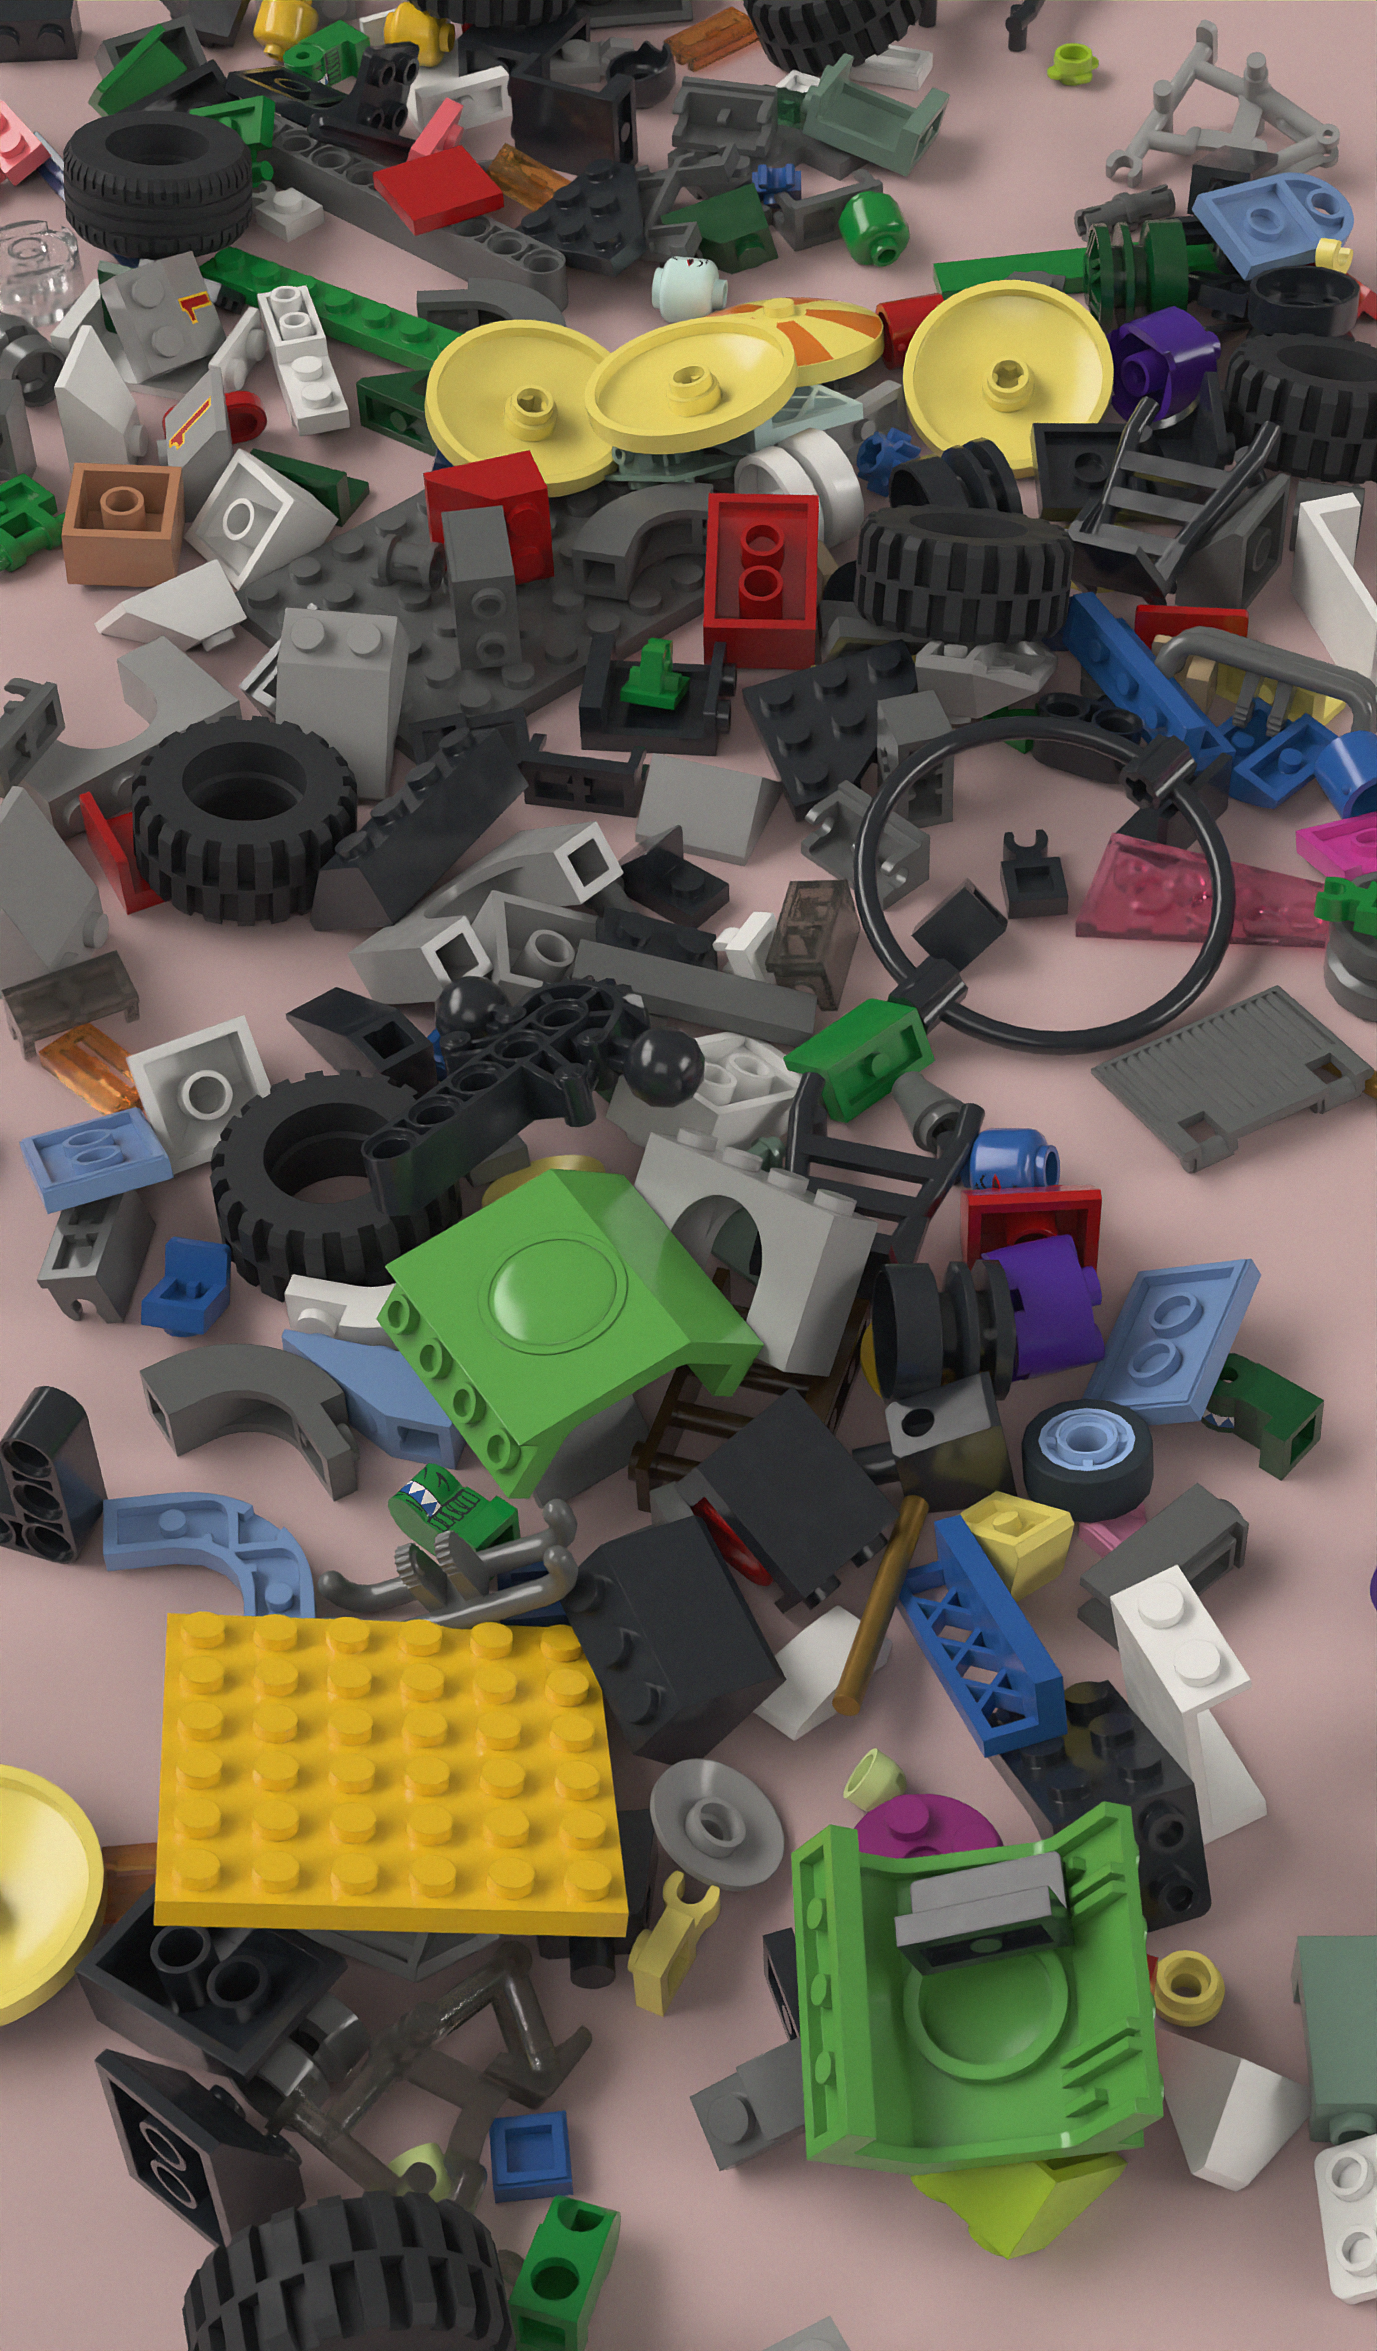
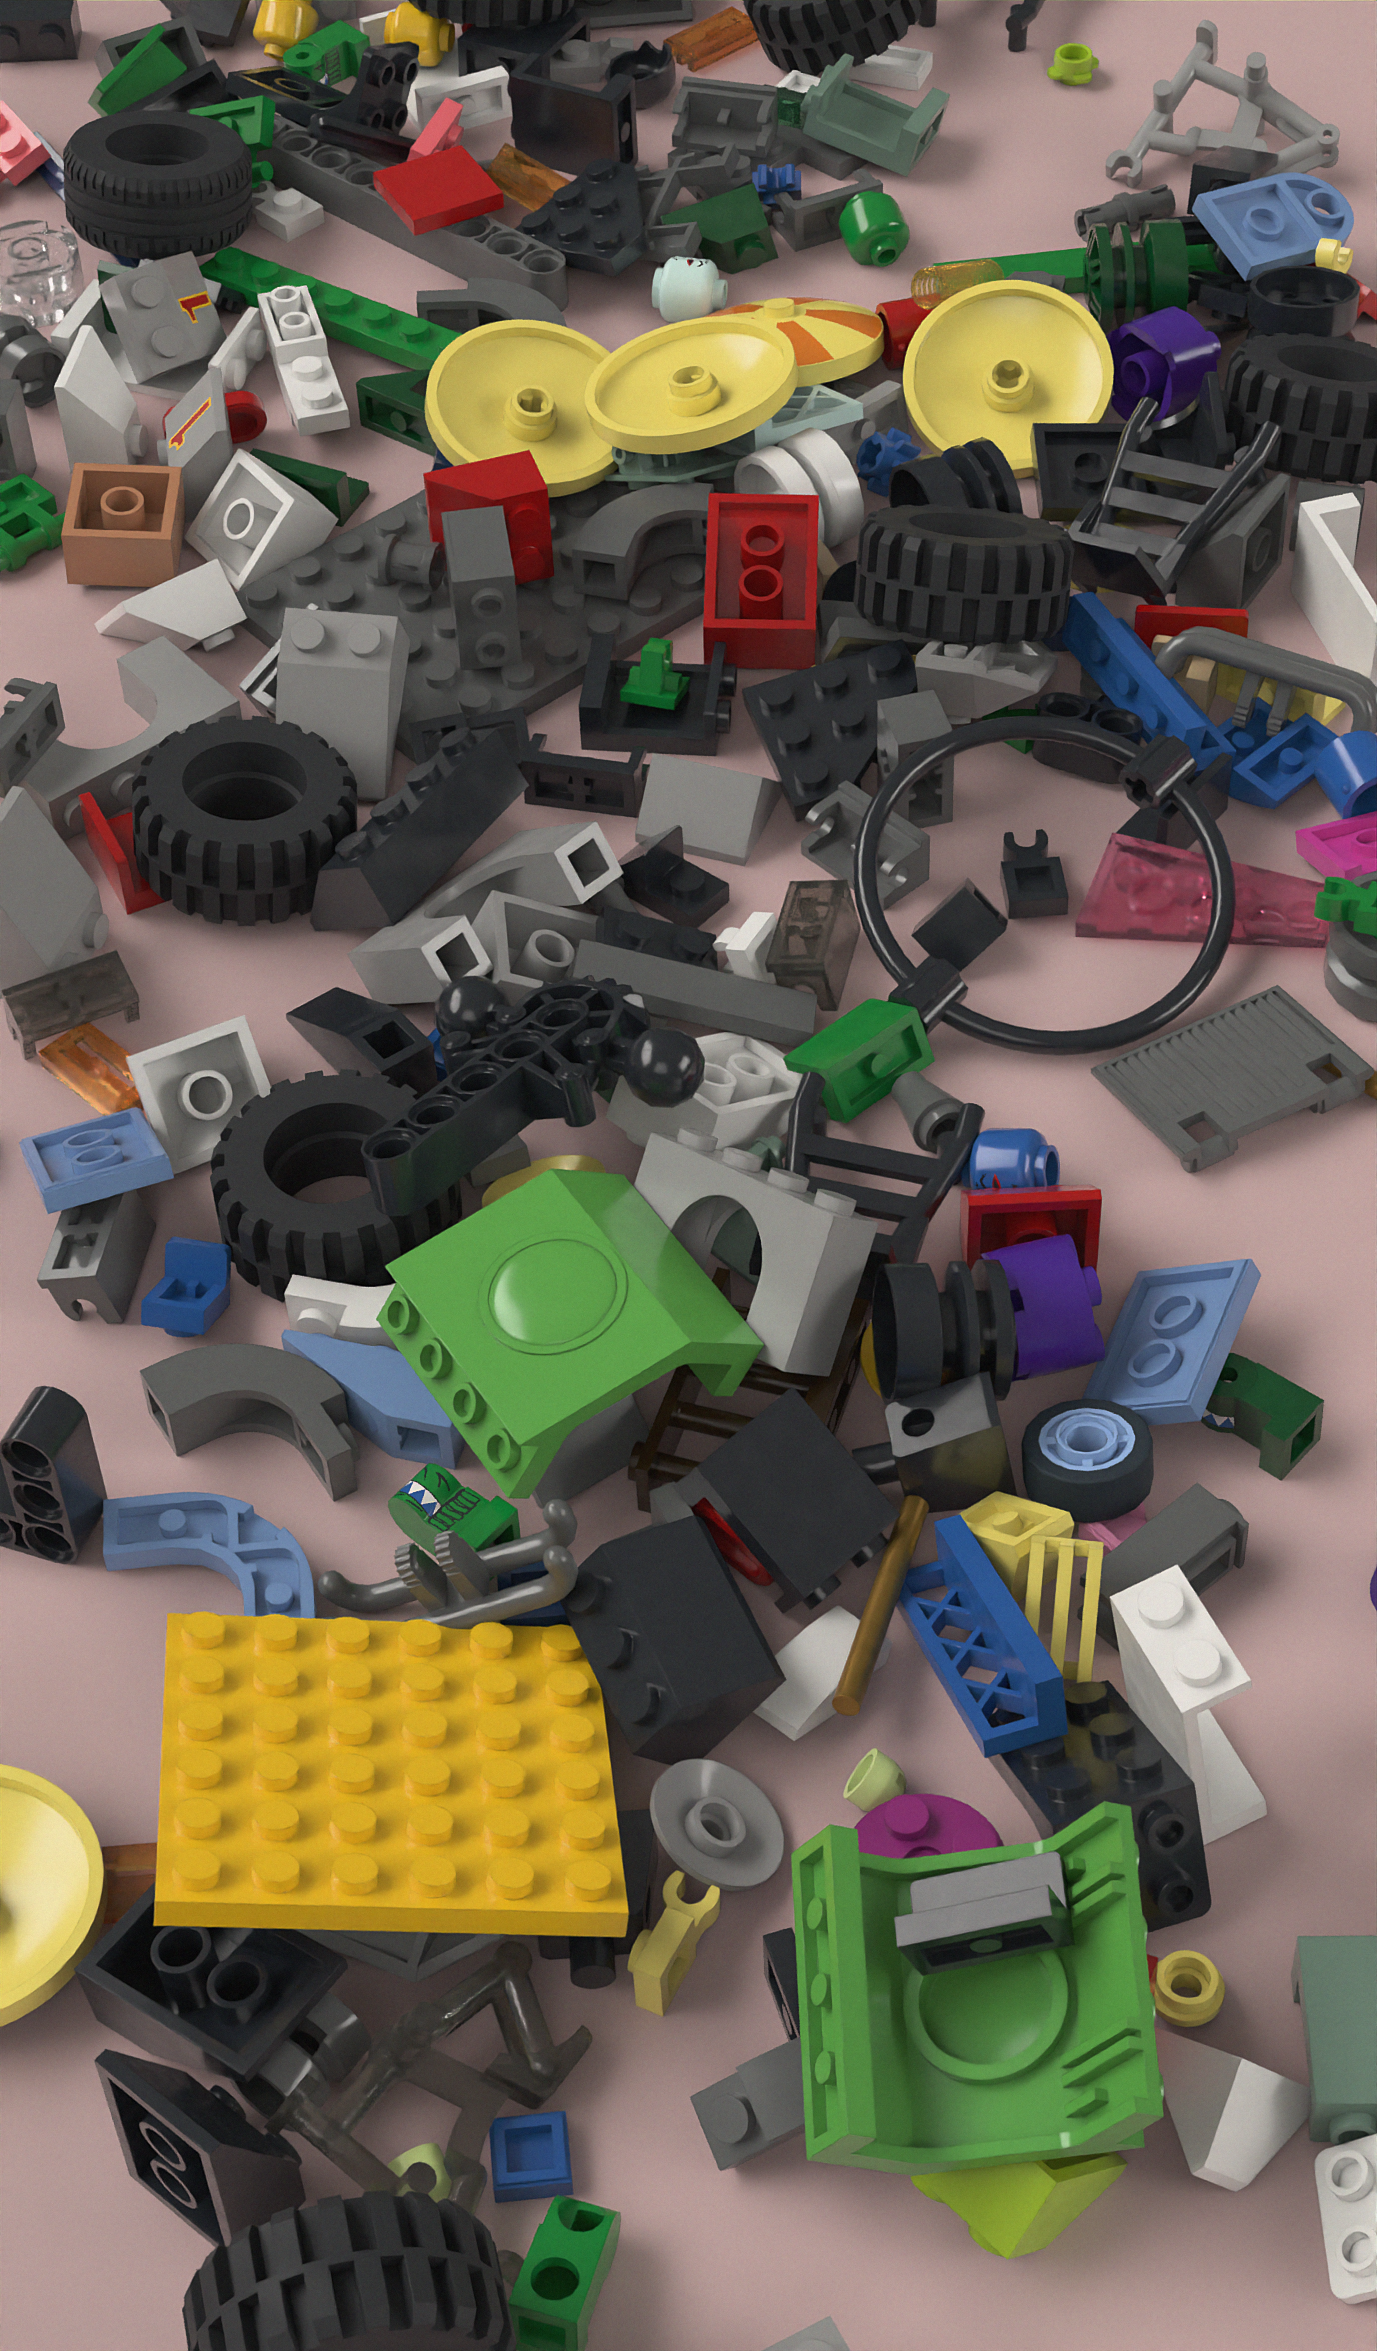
(951, 285): none -> clear yellow piece
(1066, 1549): none -> light yellow tile

